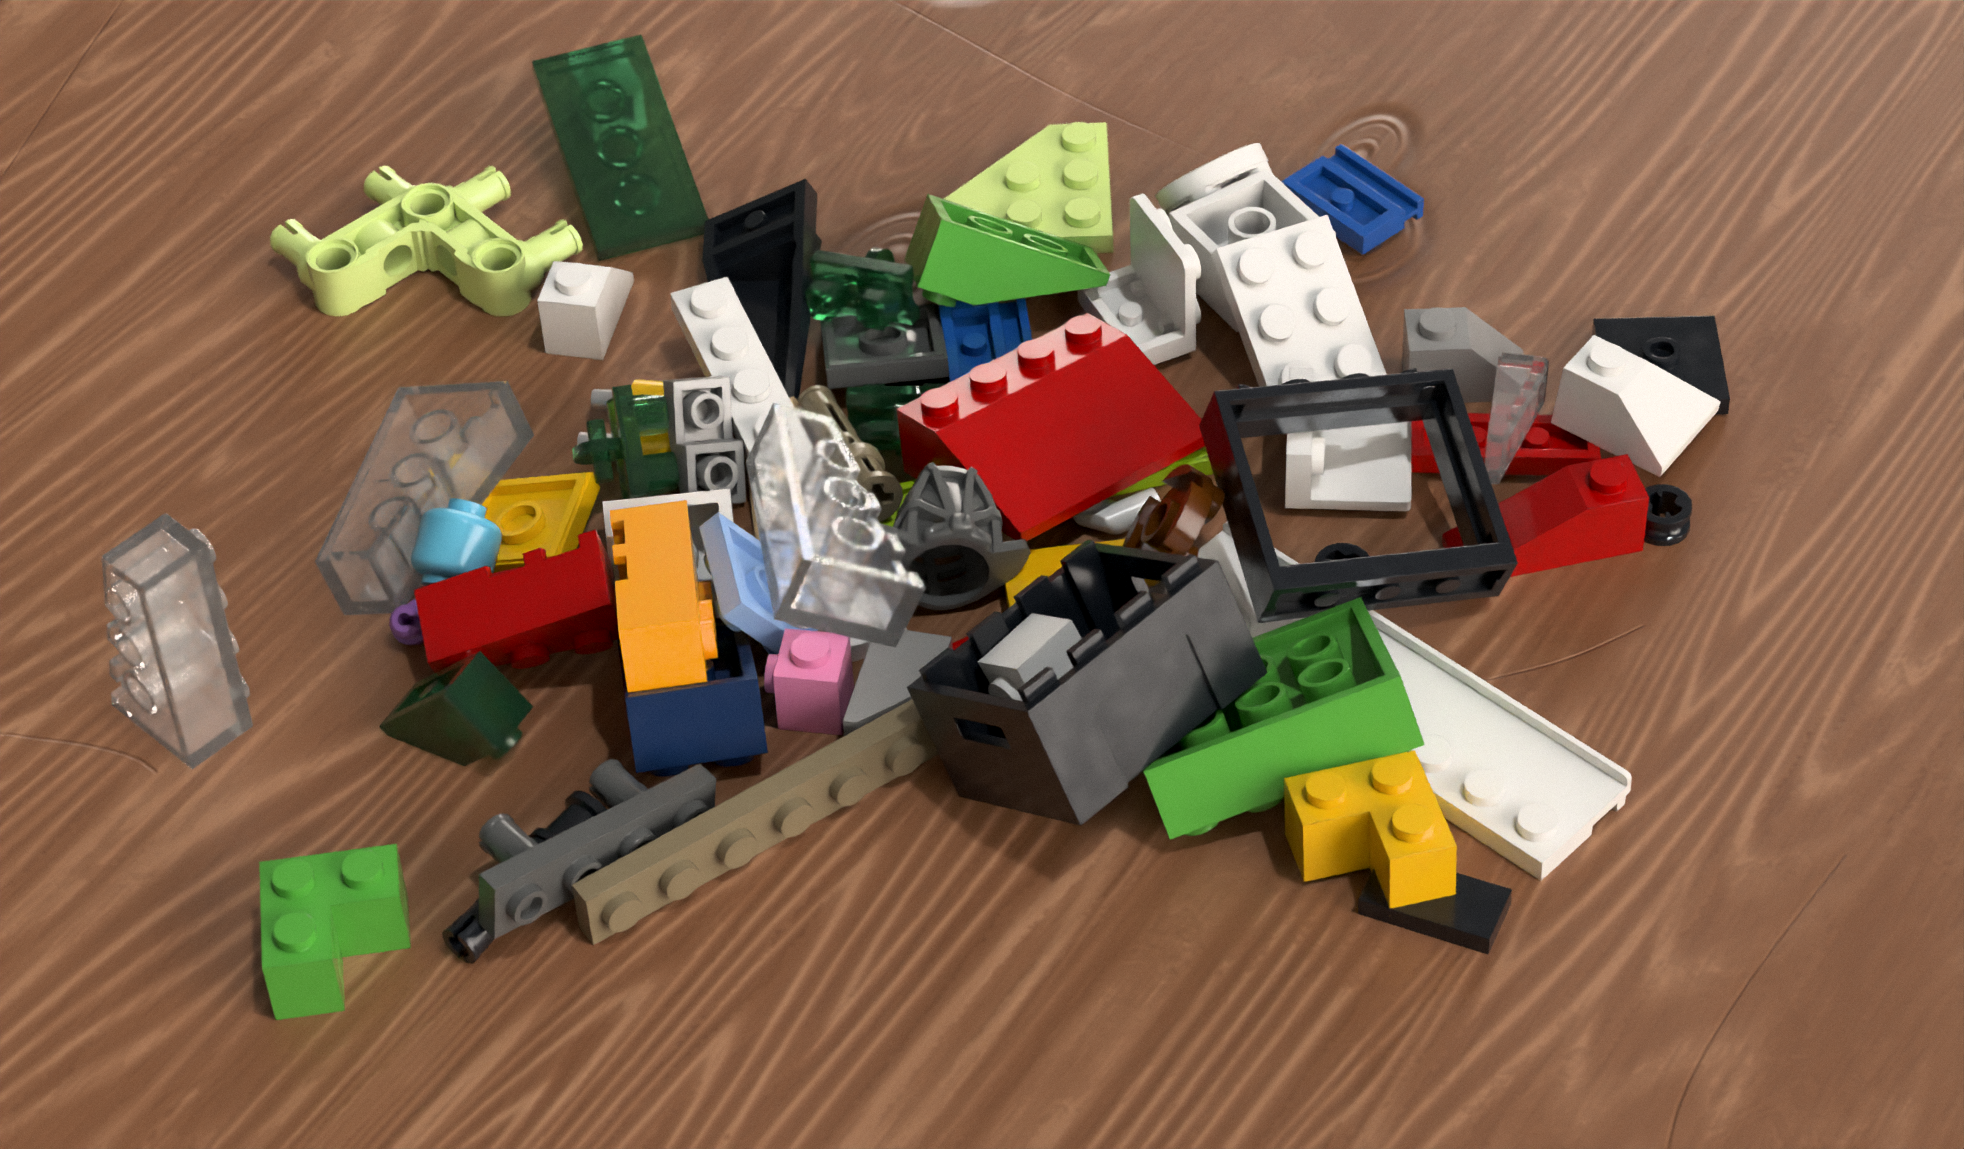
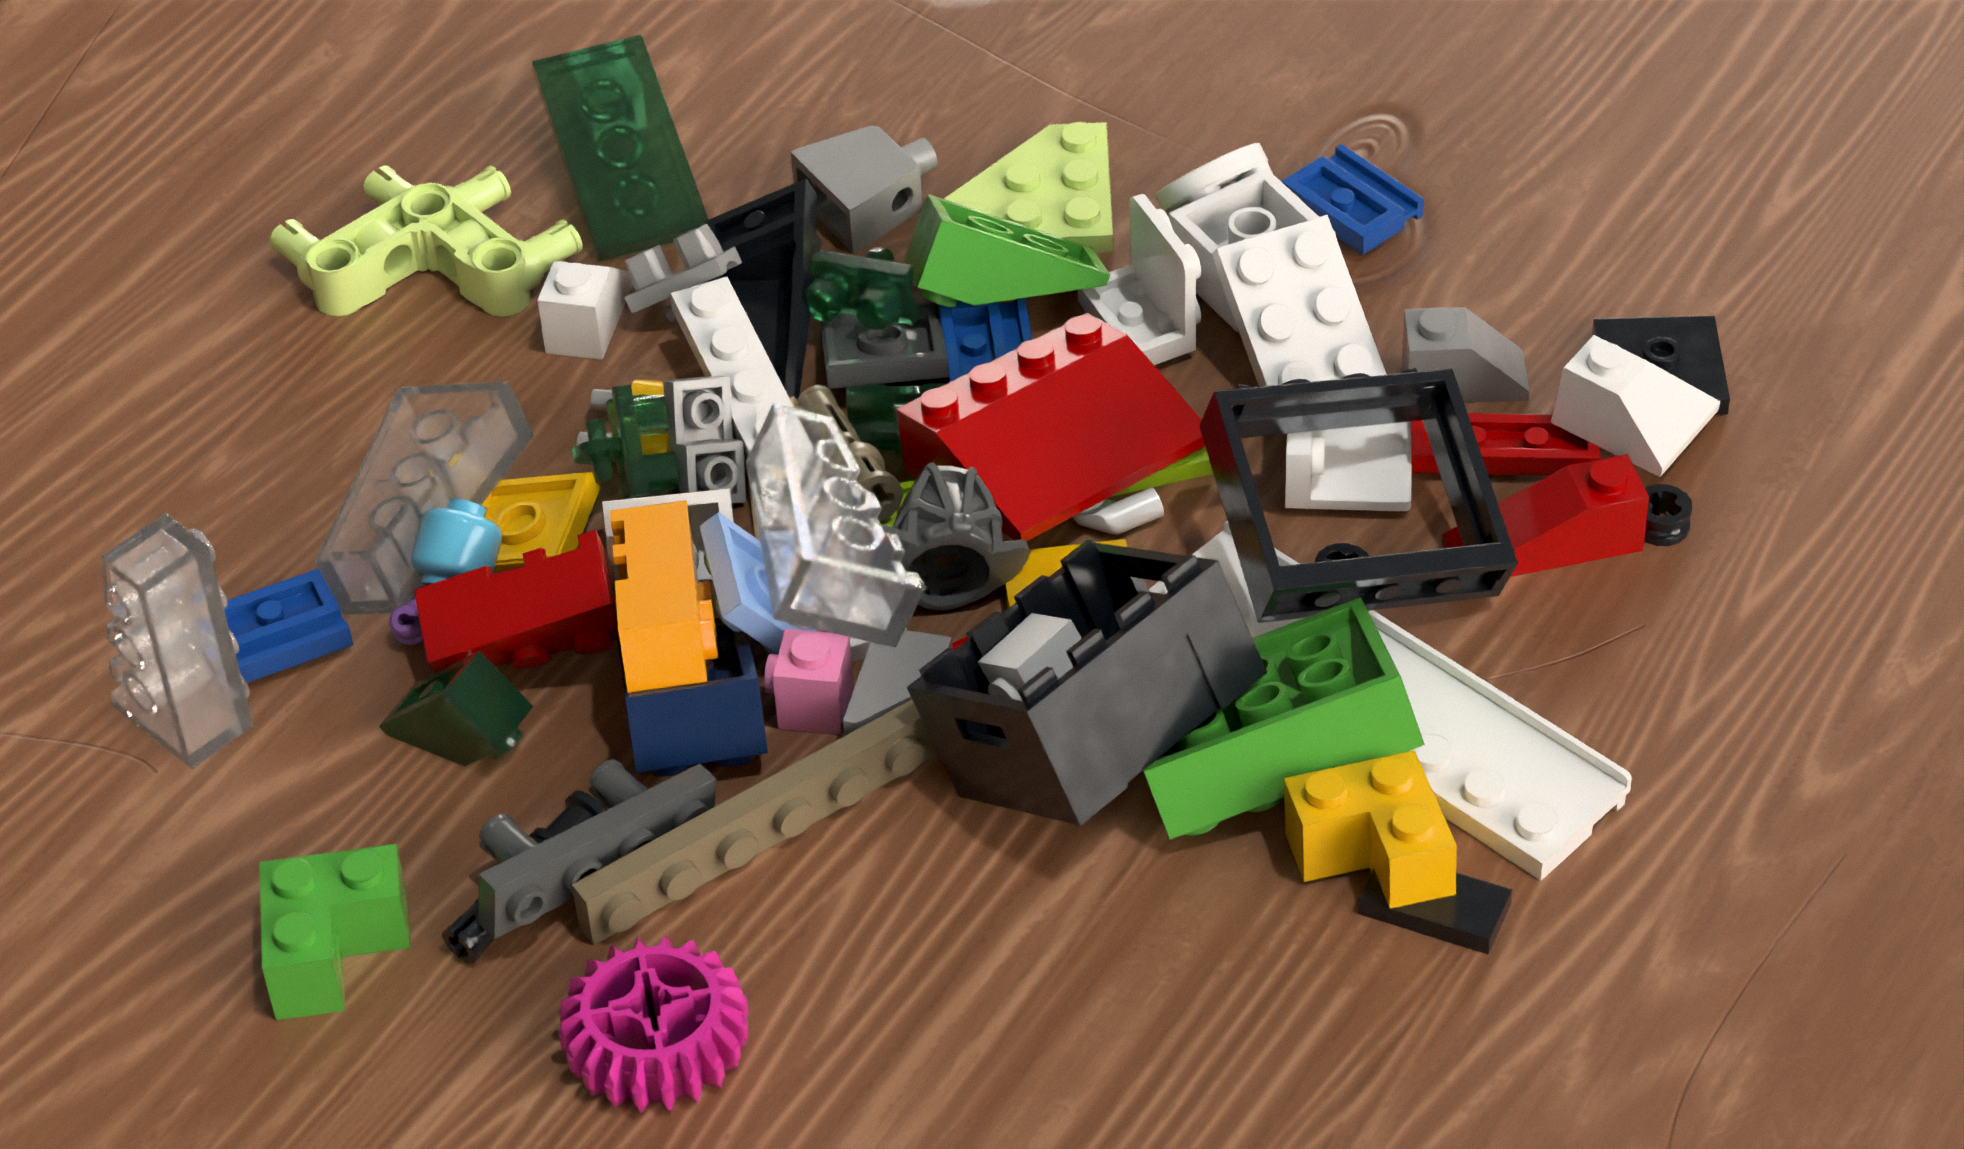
(286, 625): none -> blue plate
(611, 1033): none -> dark pink gear
(655, 280): none -> light grey hips
(864, 182): none -> light grey torso
(1179, 517): reddish brown plate -> none
(1515, 405): clear slope -> none

